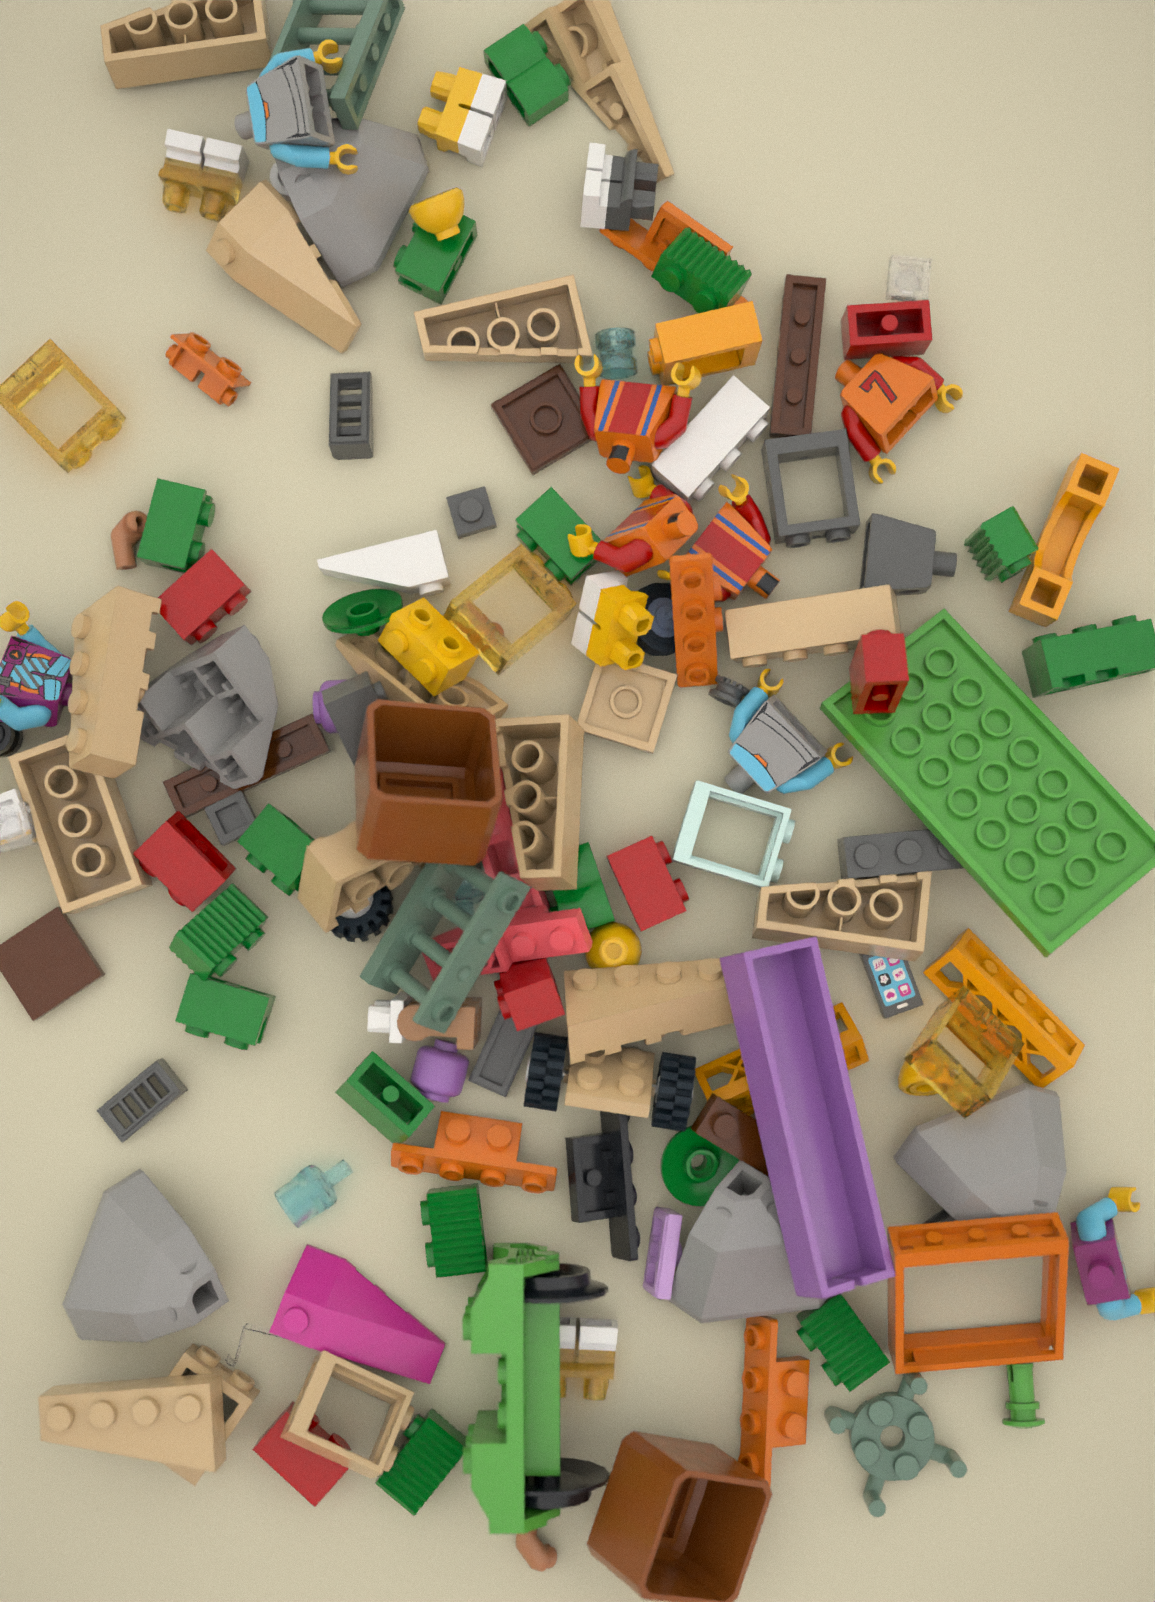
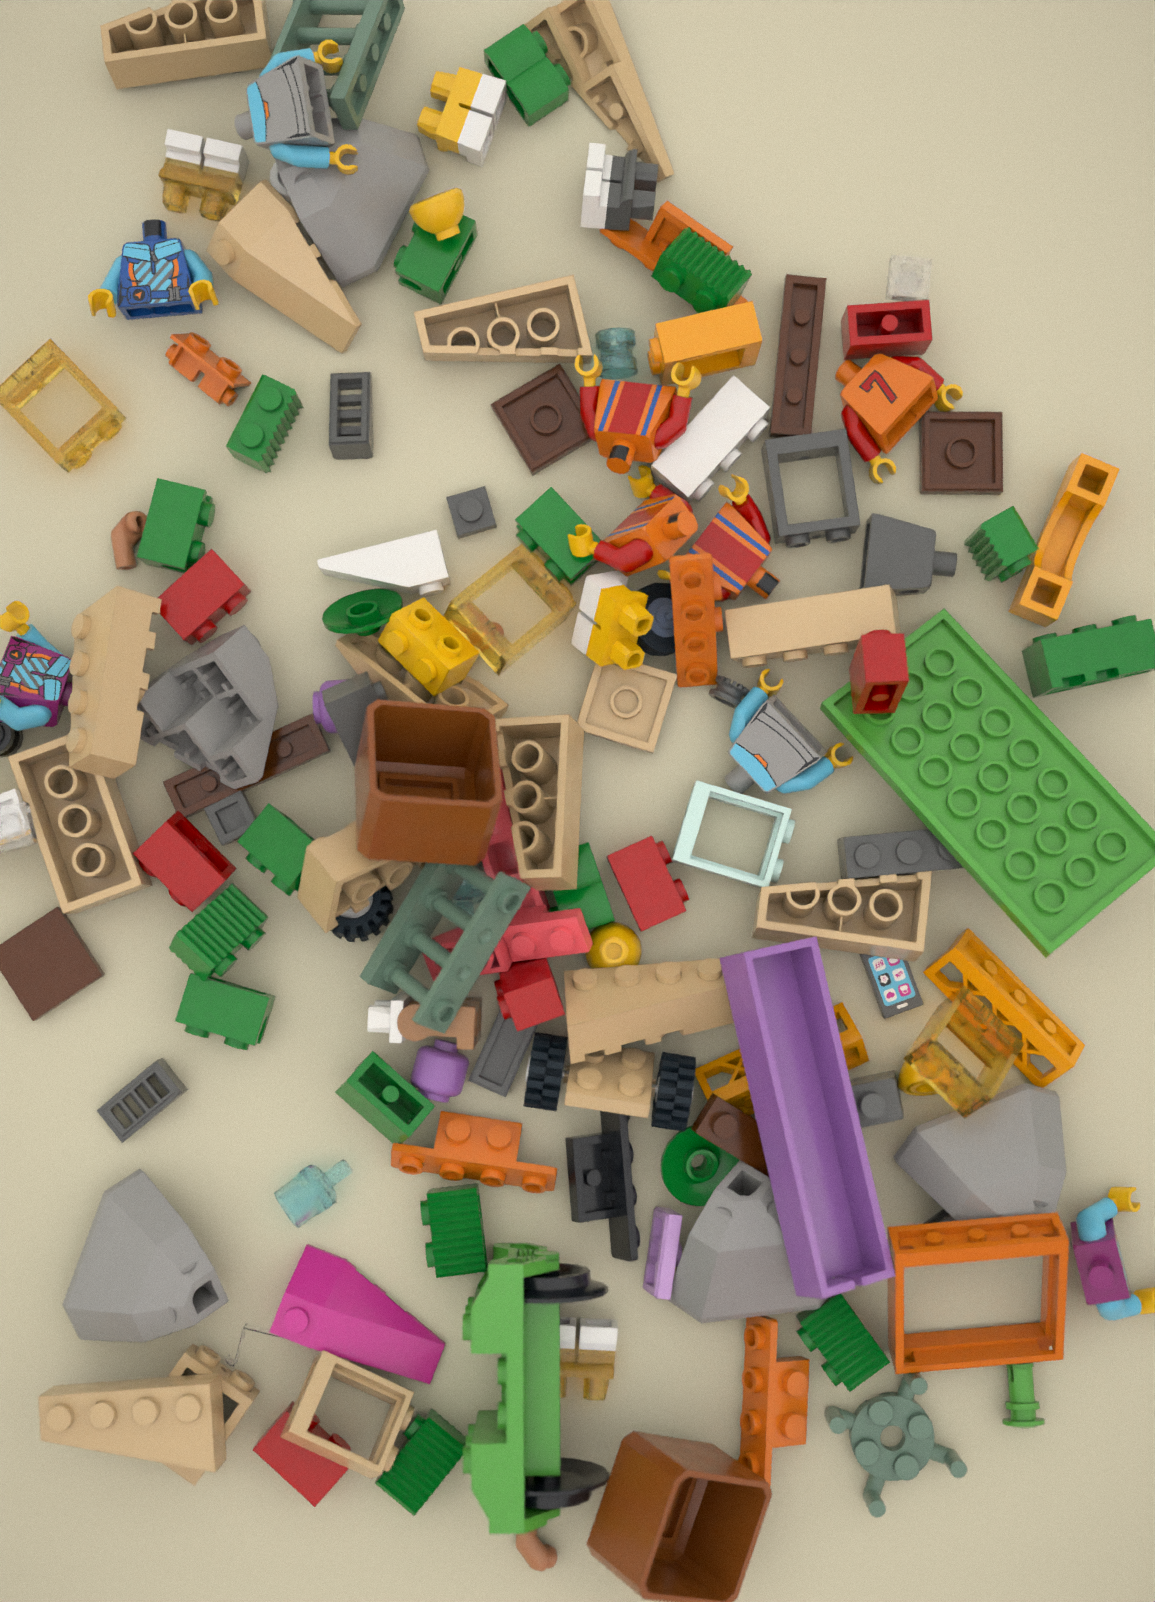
(154, 279): none -> torso
(264, 424): none -> green brick
(877, 1098): none -> dark grey torso
(961, 453): none -> reddish brown tile

